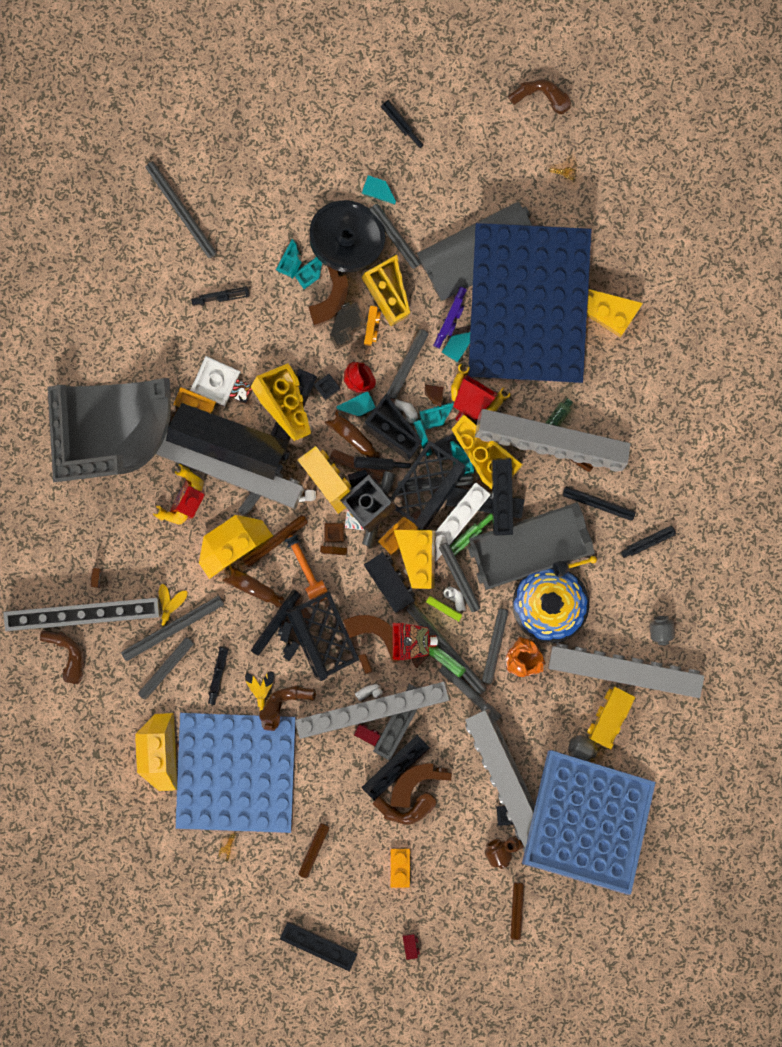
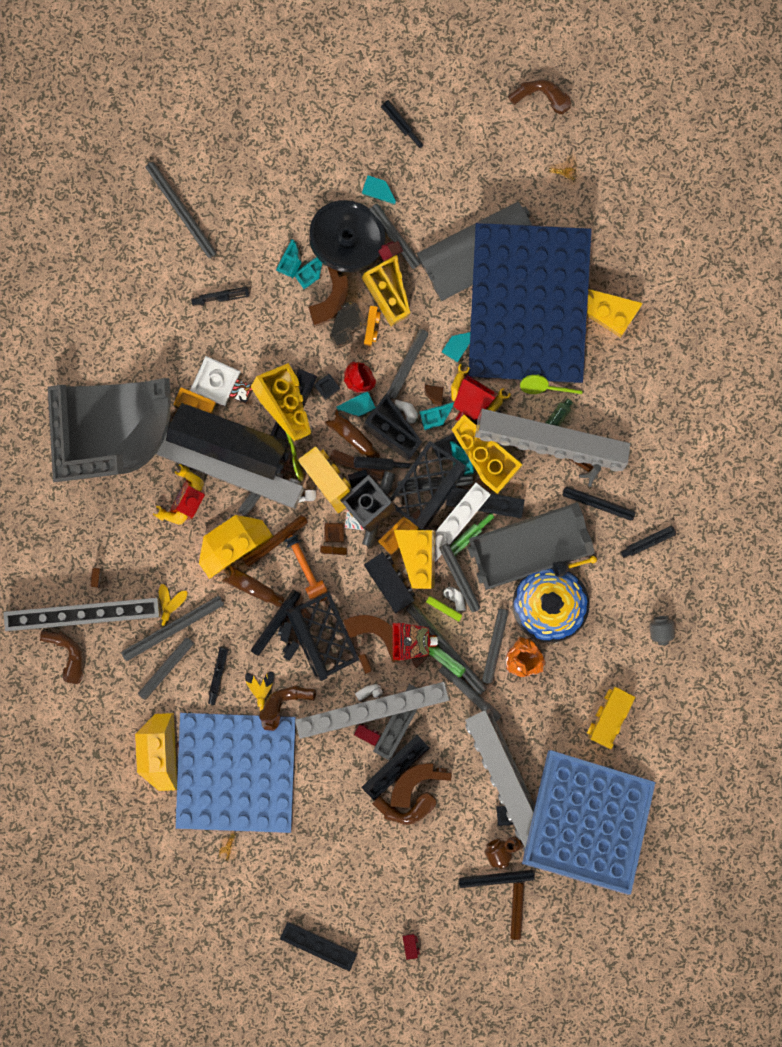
(296, 464): none -> lime piece
(313, 850): reddish brown axle -> none
(390, 249): none -> dark red piece
(400, 868): light orange plate -> none
(422, 435): teal tile -> none
(449, 325): dark purple plate -> none
(494, 879): none -> black axle
(502, 496): black plate -> none
(537, 384): none -> lime piece
(582, 748): dark grey head -> none
(592, 474): none -> dark grey bar
(626, 672): light grey brick -> none

